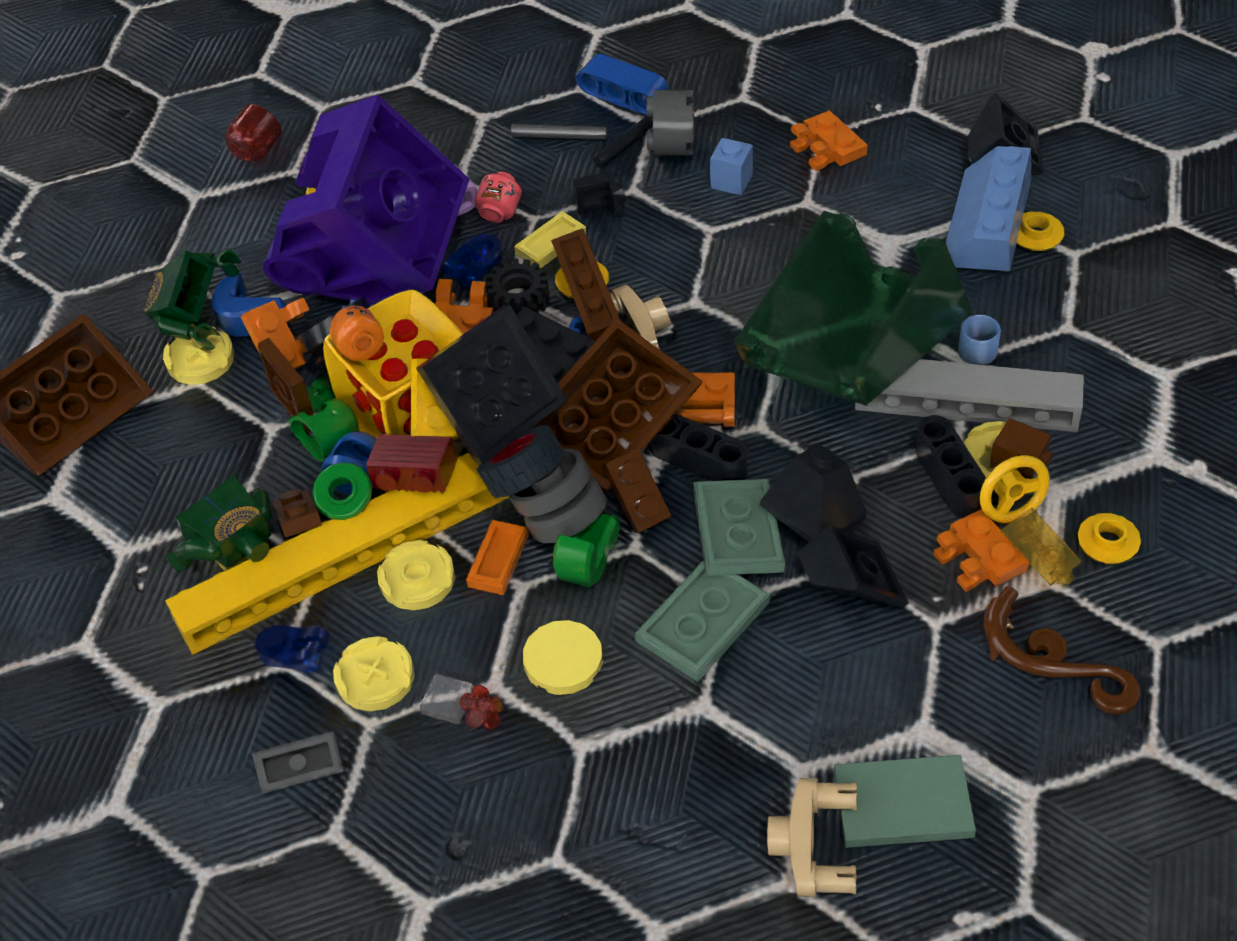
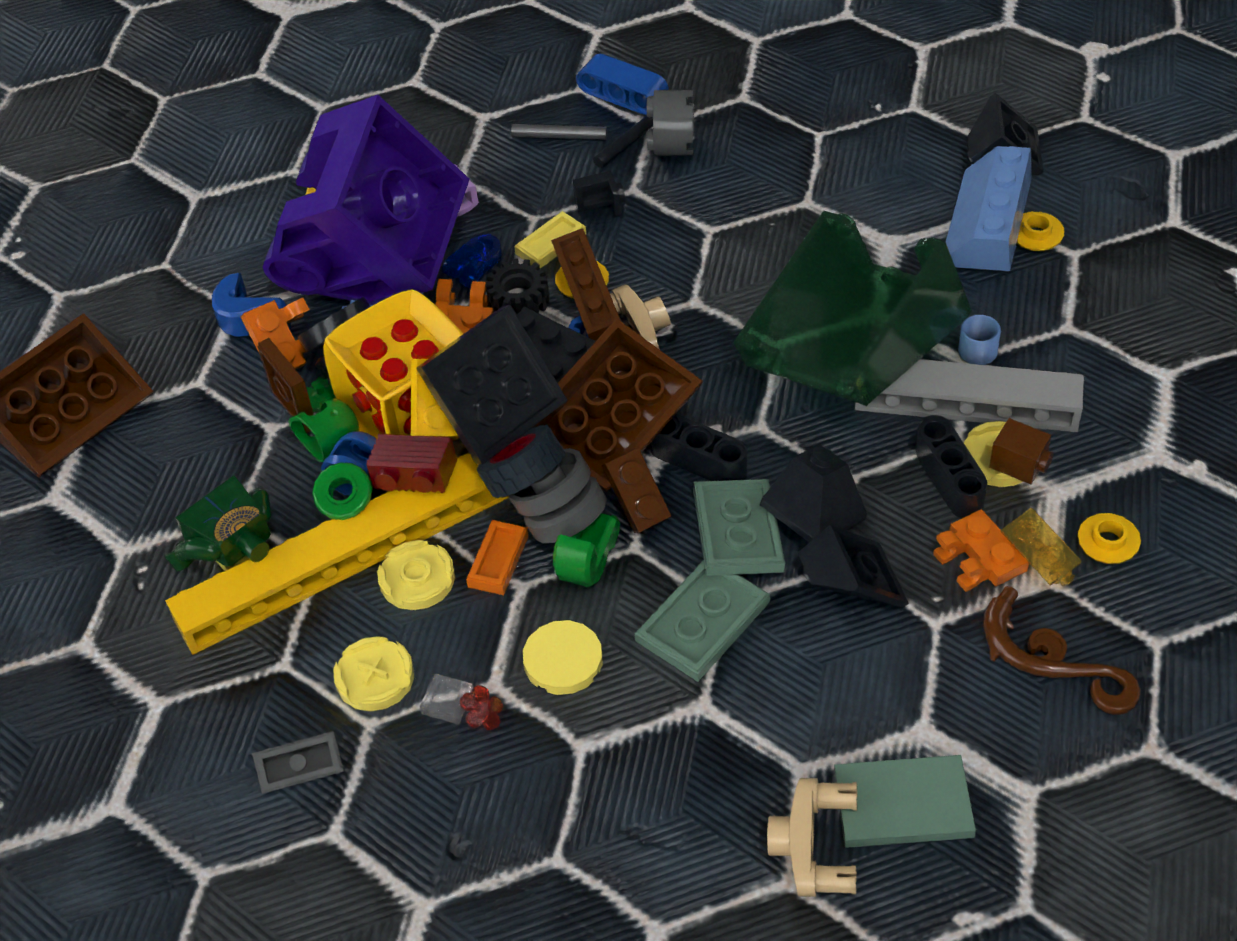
(181, 292): dark green torso -> none
(194, 364): light yellow tile -> none
(252, 133): clear red helmet -> none
(279, 646): clear blue plate -> none
(296, 512): reddish brown plate -> none
(356, 333): orange head -> none
(497, 197): coral head -> none
(713, 400): orange plate -> none
(731, 166): medium blue brick -> none
(828, 140): orange plate -> none
(1012, 486): yellow piece -> none

